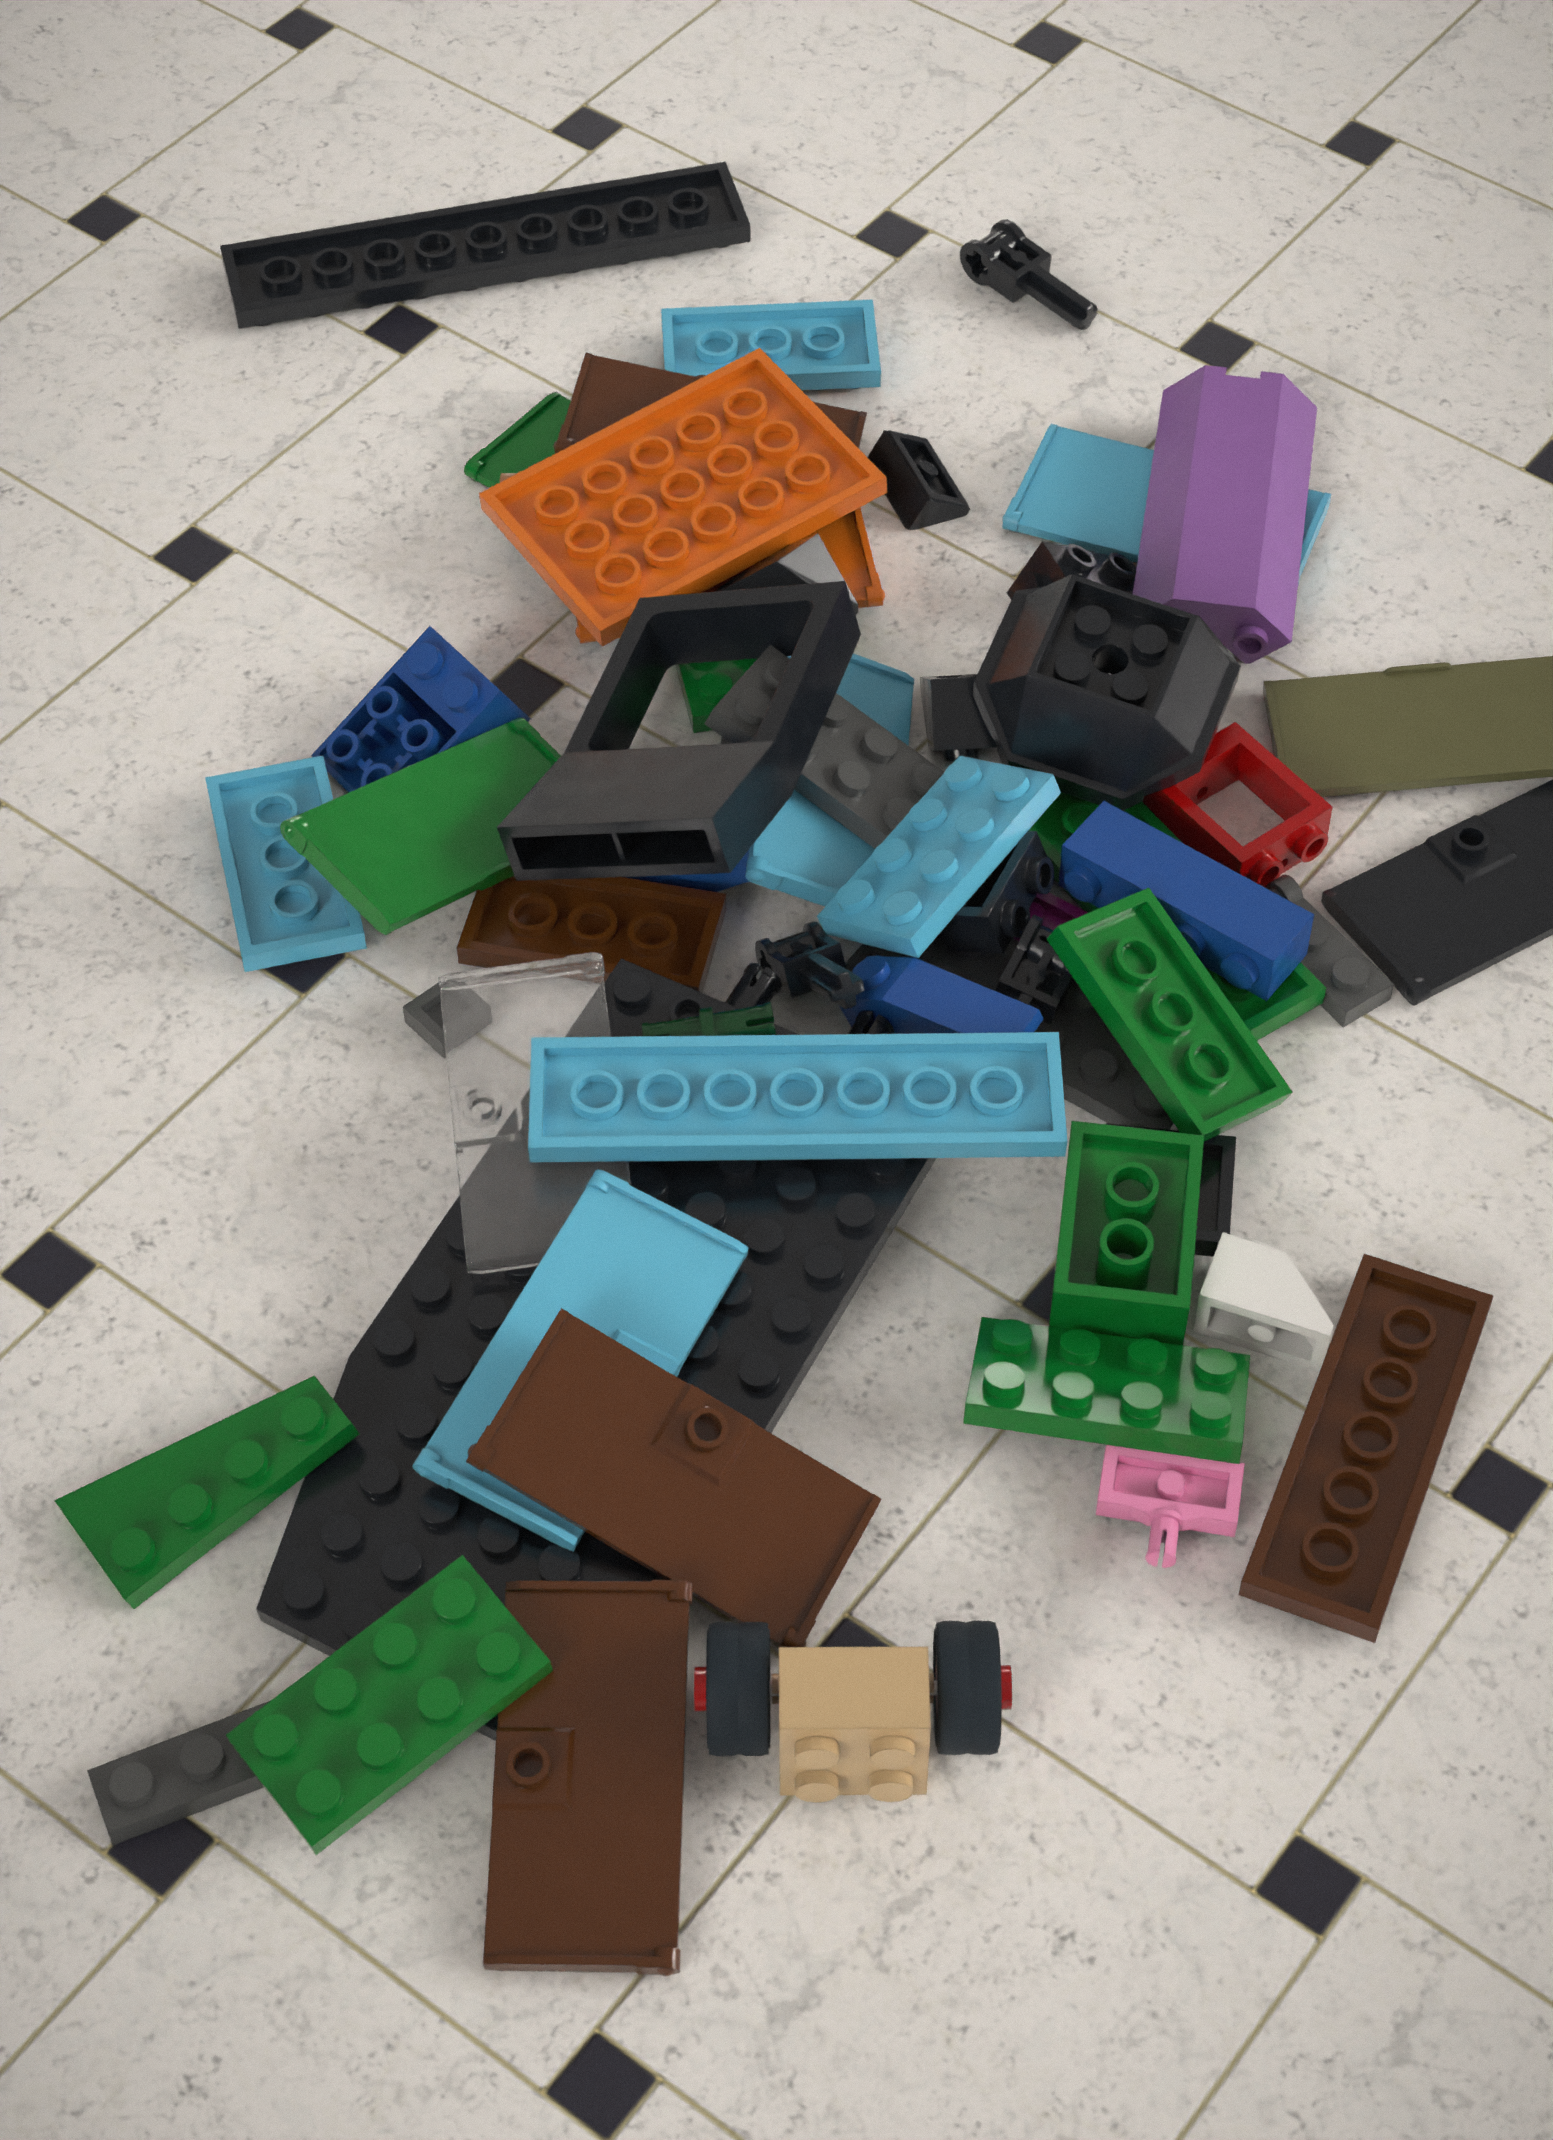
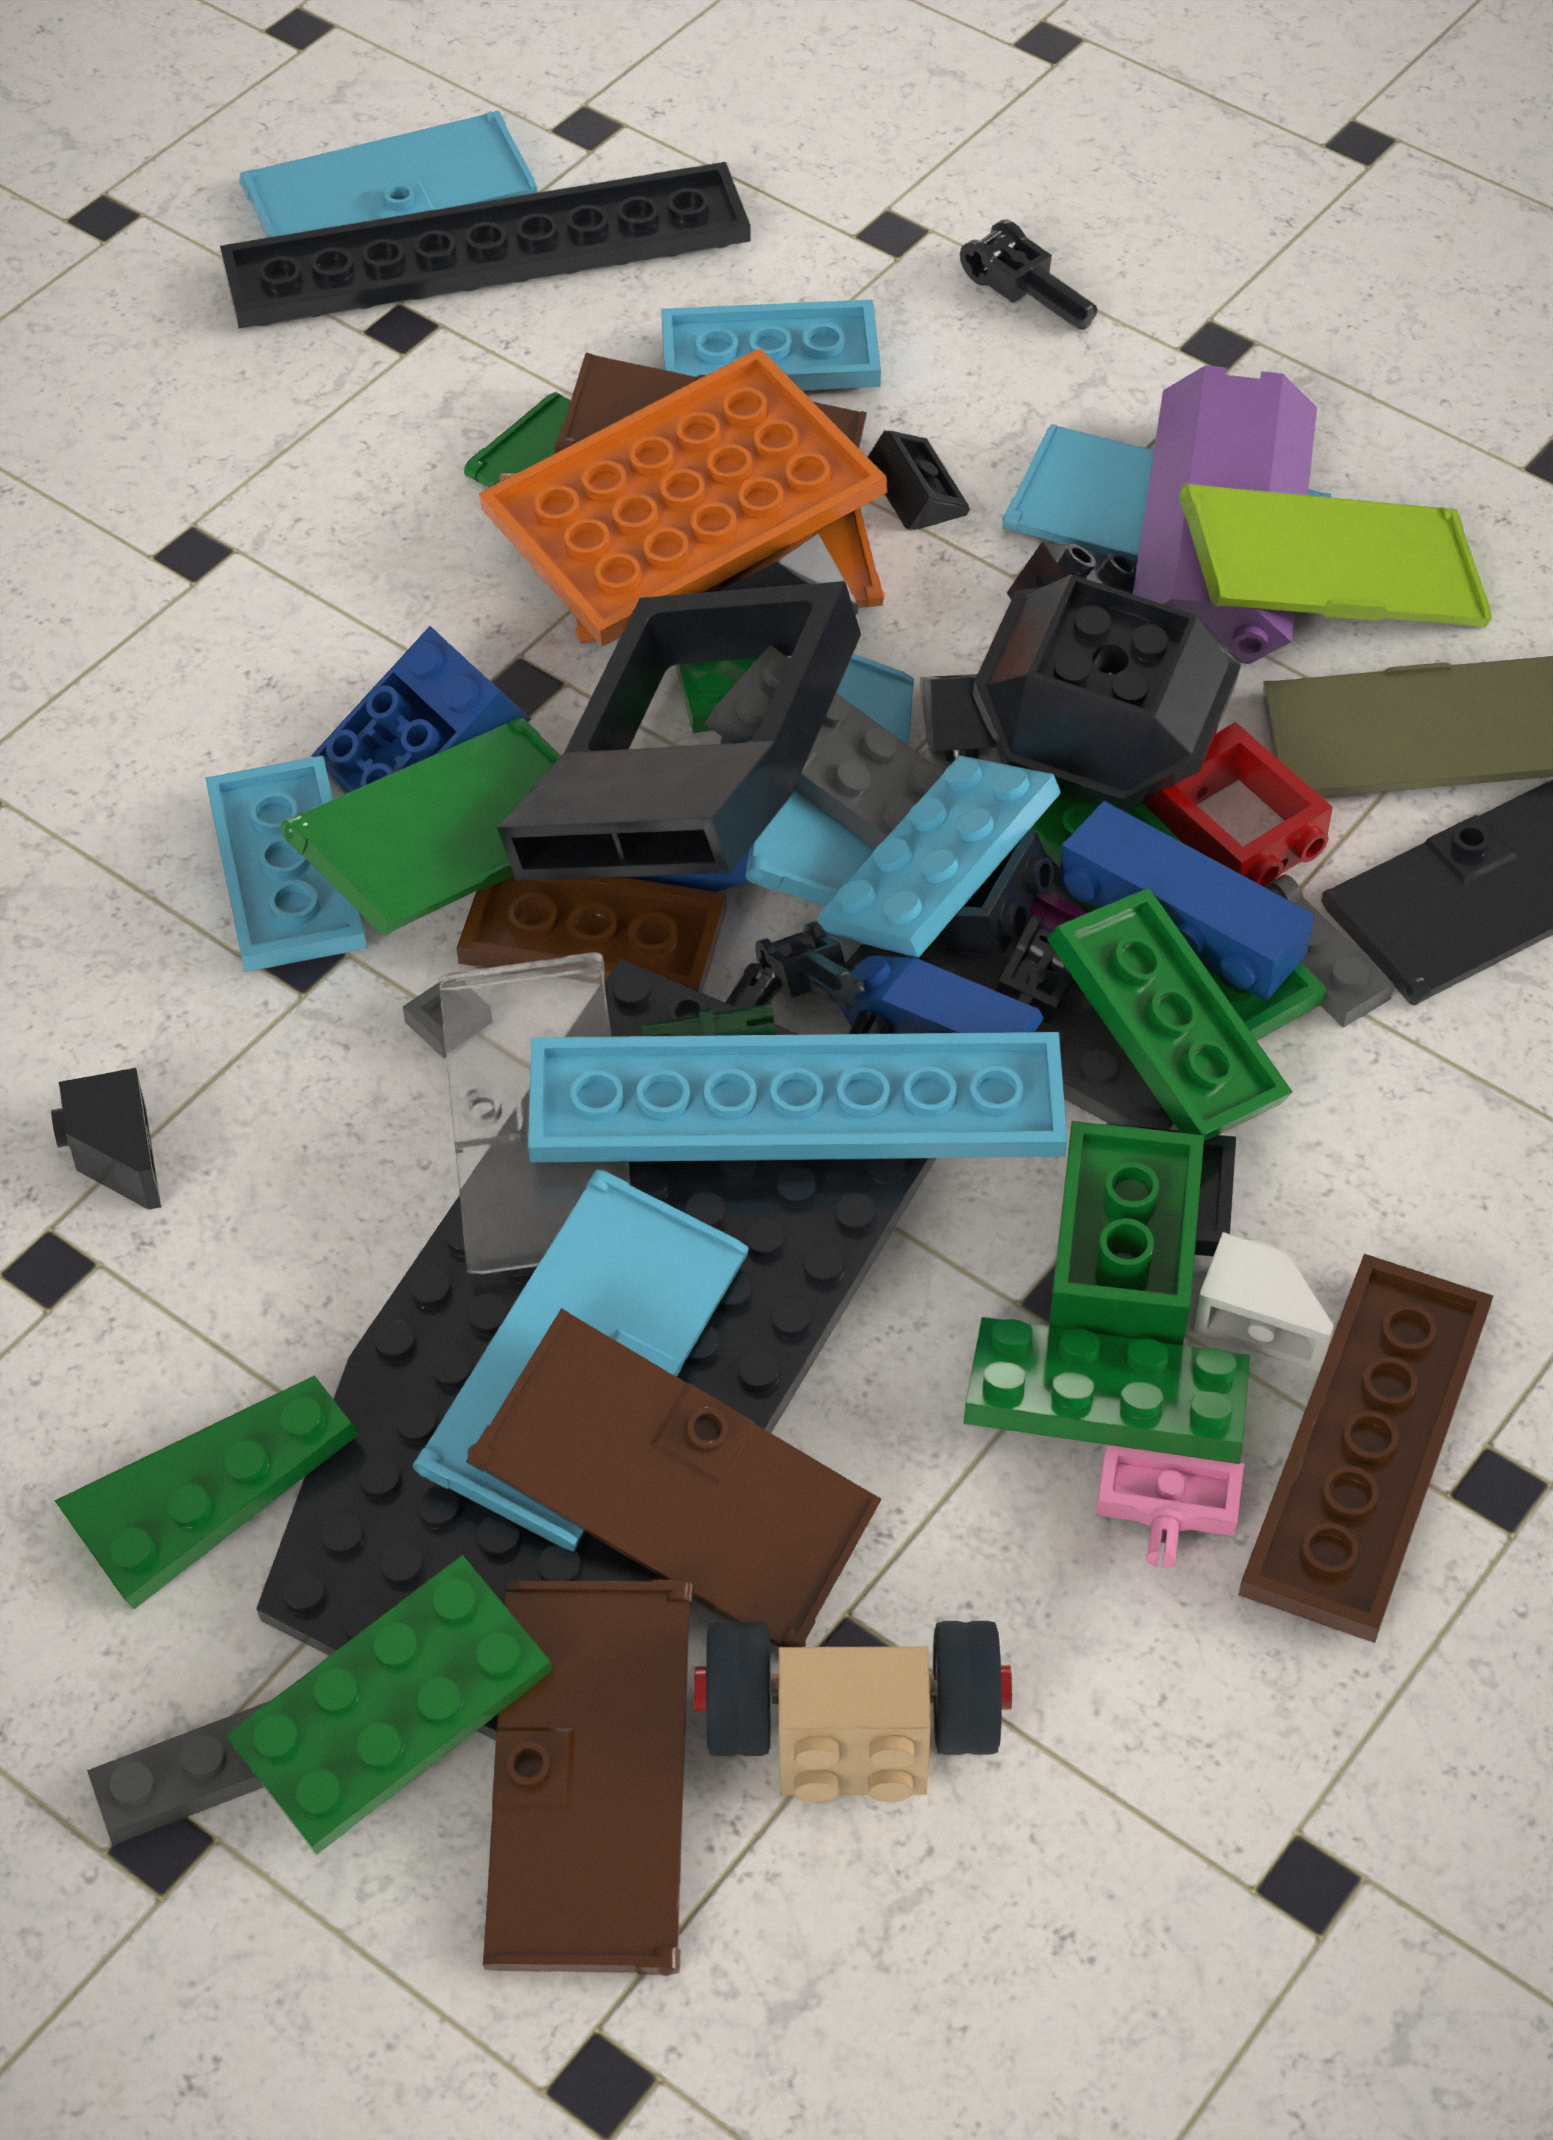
(109, 1133): none -> black slope
(391, 177): none -> medium azure door
(1334, 556): none -> lime door

